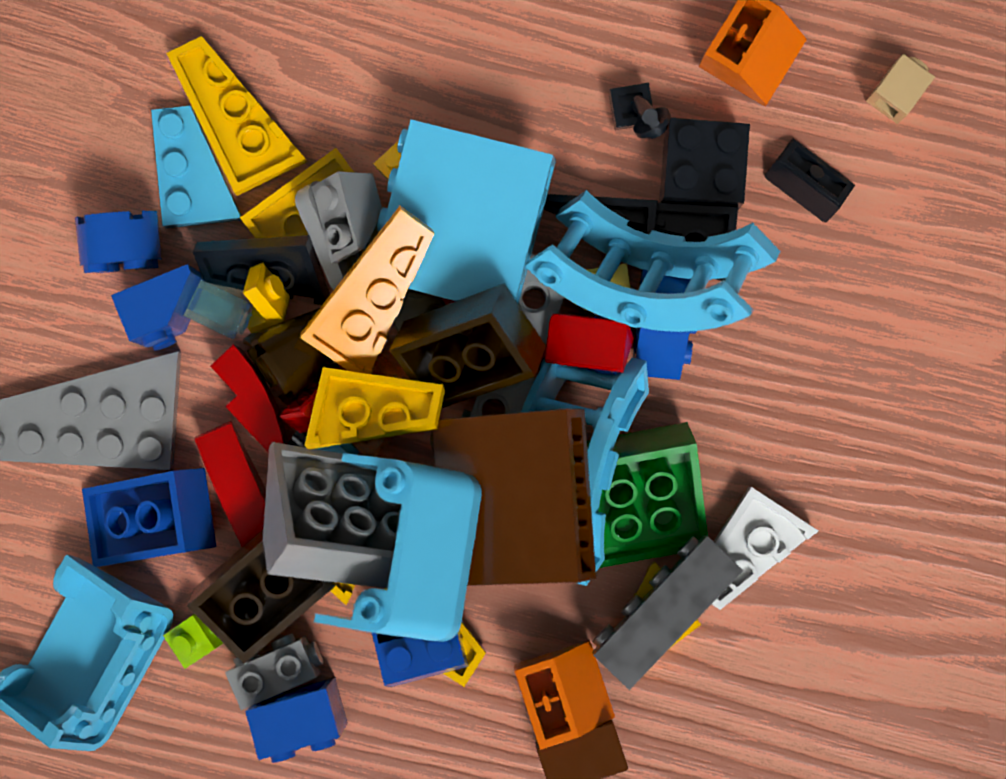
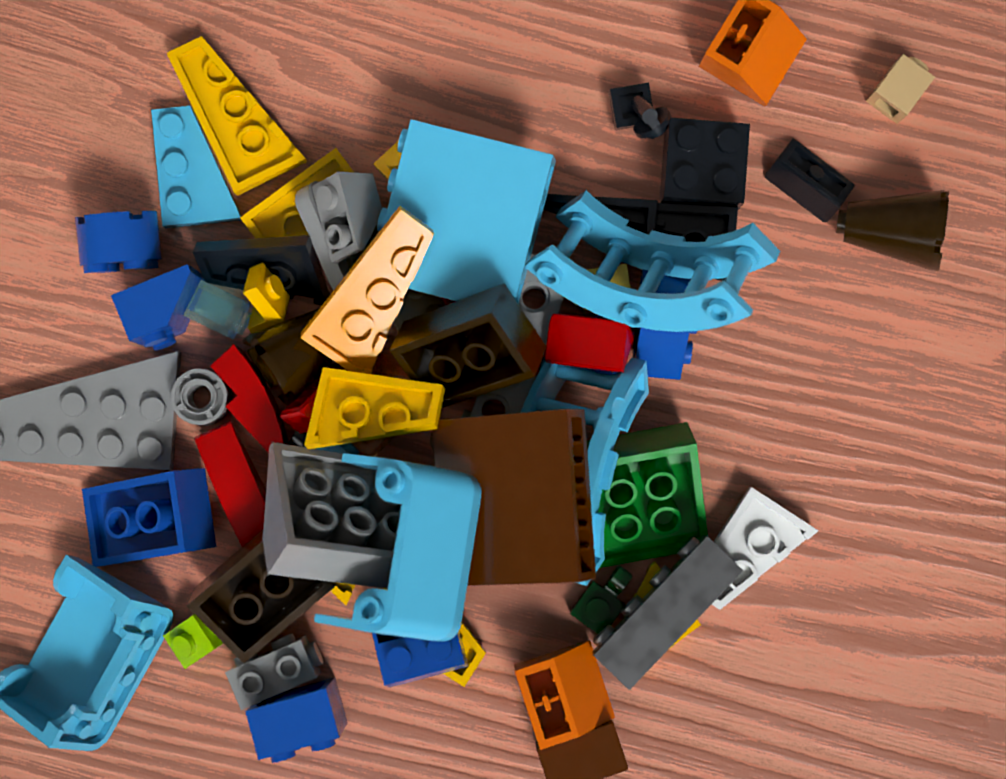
(183, 394): none -> light grey wheel
(600, 604): none -> dark green plate
(899, 226): none -> dark brown cone

